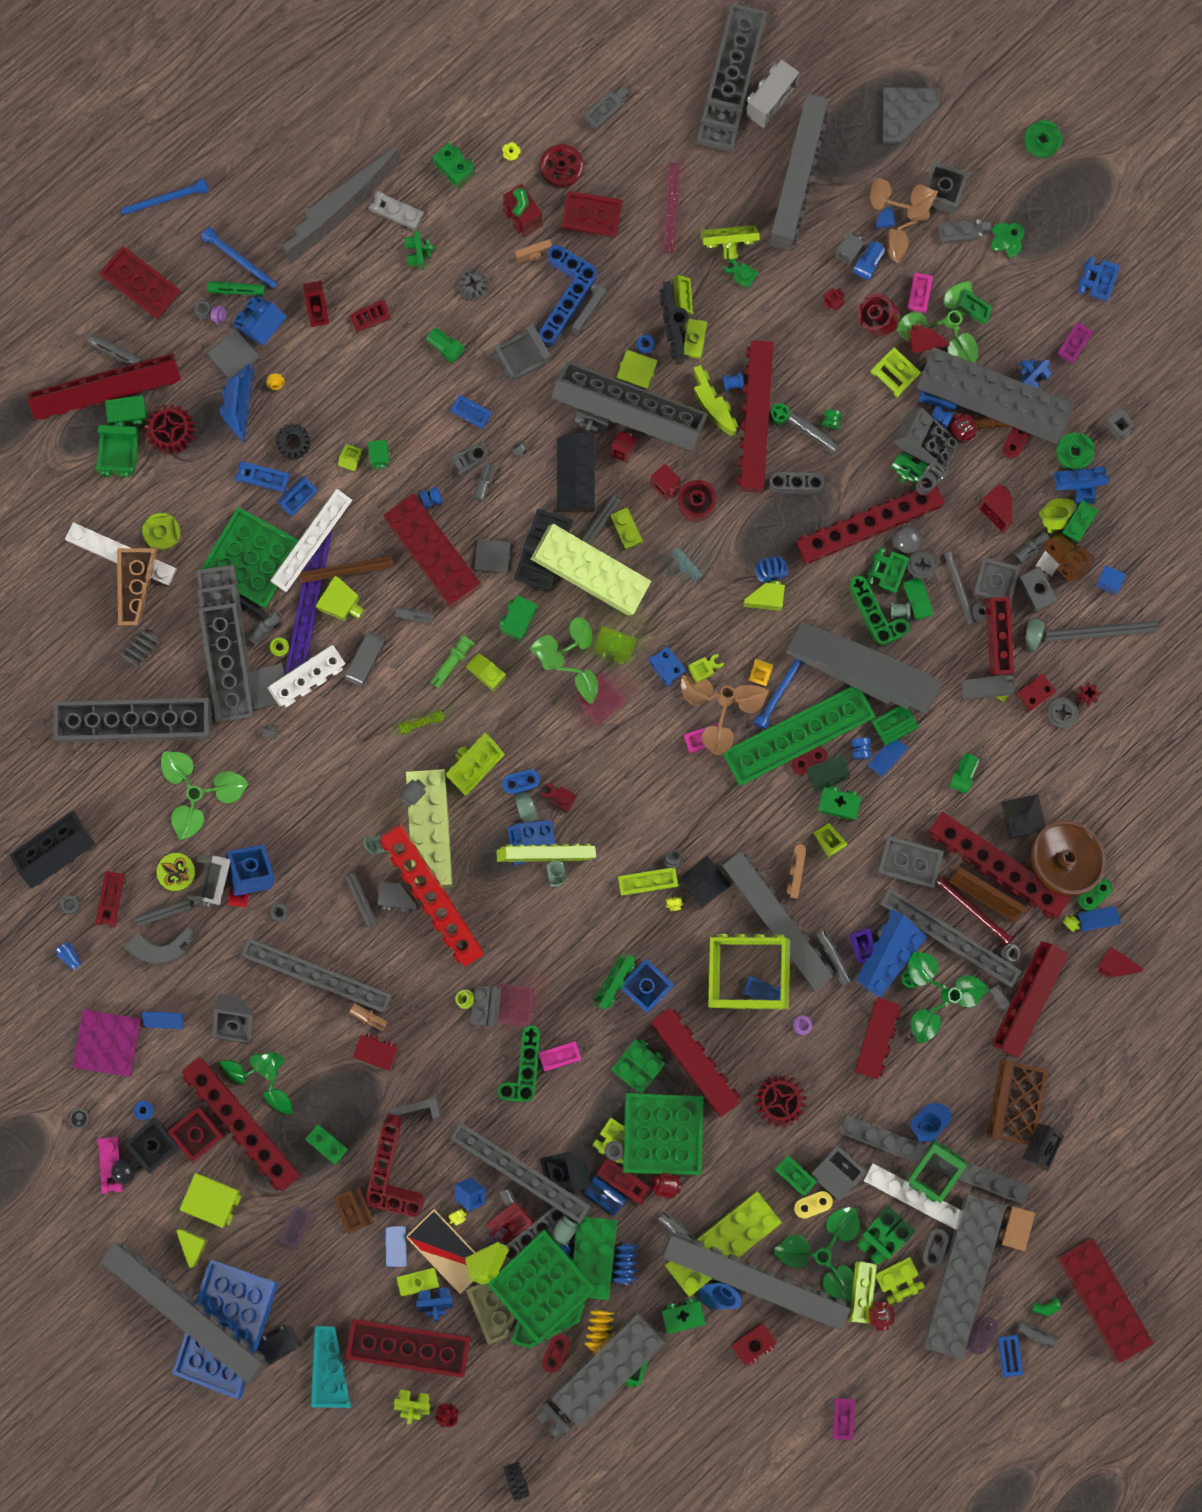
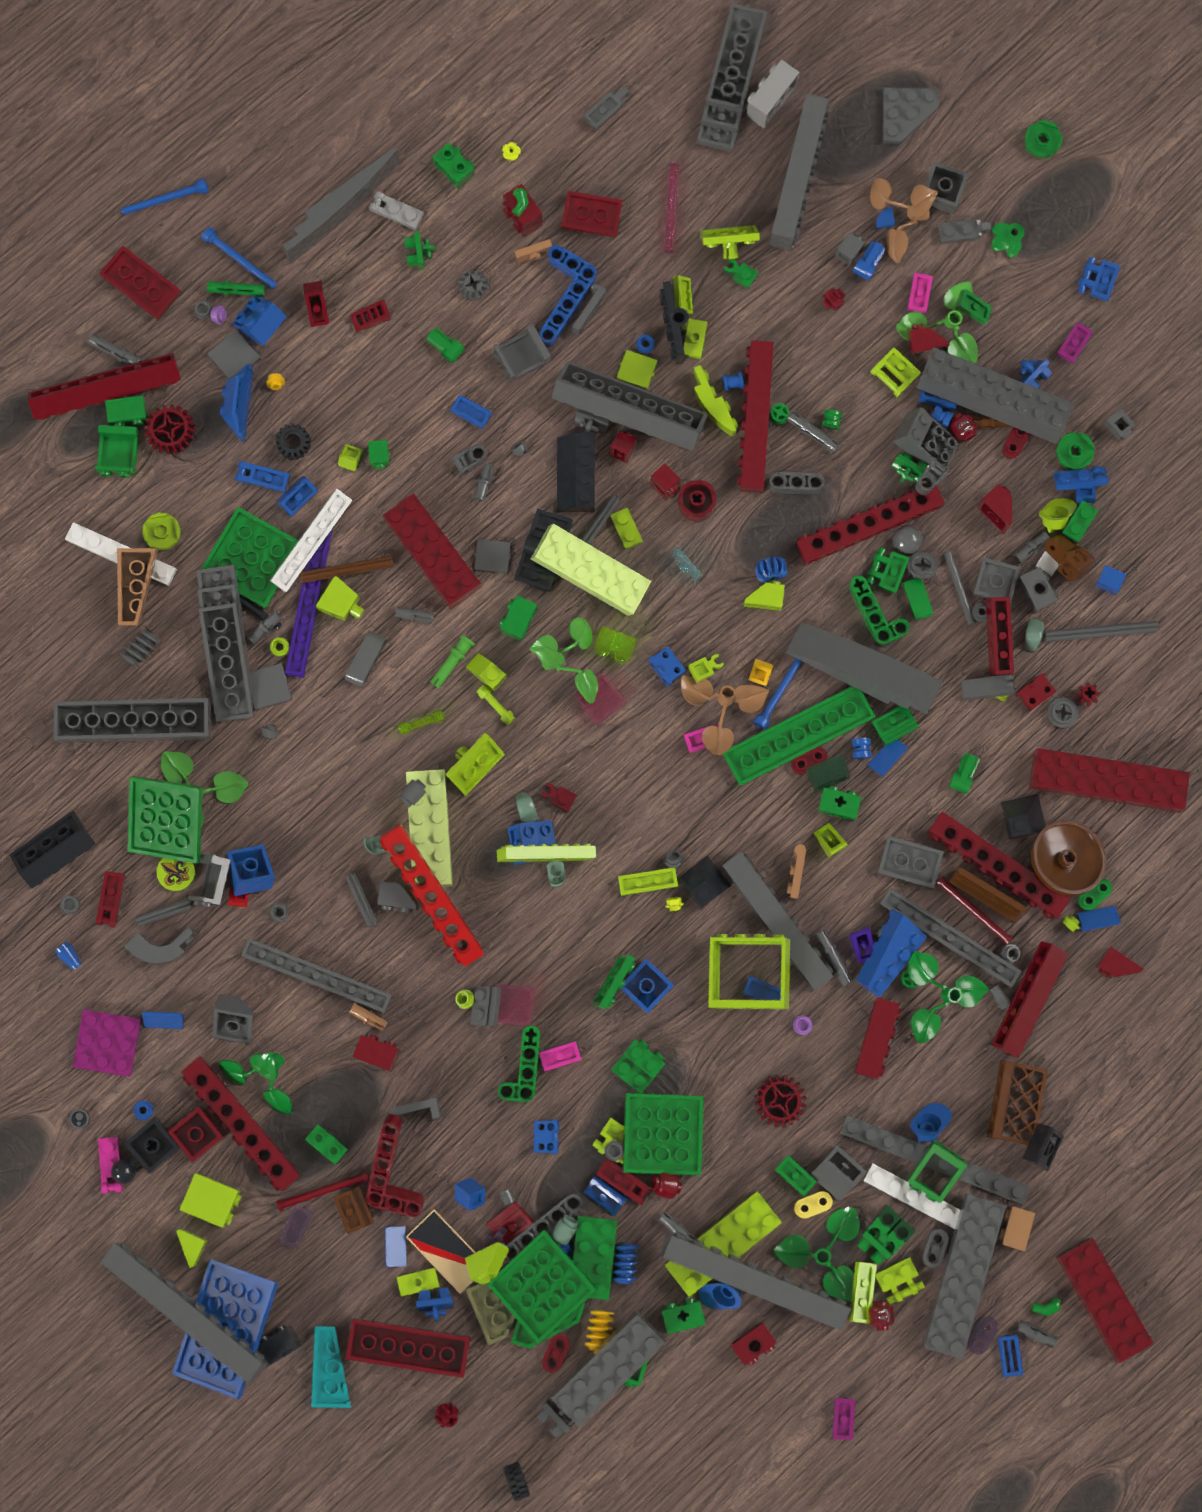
(165, 819): none -> green plate
(306, 675): white brick -> none
(322, 1191): none -> dark red bar
(411, 1408): lime hips -> none
(435, 497): blue wheel -> none
(457, 1216): neon yellow plate -> none
(485, 692): none -> lime bar
(520, 780): blue plate -> none
(520, 1173): dark grey plate -> none
(548, 1137): none -> blue piece
(565, 180): dark red plate -> none
(566, 1171): black slope -> none
(694, 1062): dark red brick -> none
(878, 315): dark red brick -> none
(899, 610): sand green bush -> none
(1109, 780): none -> dark red brick

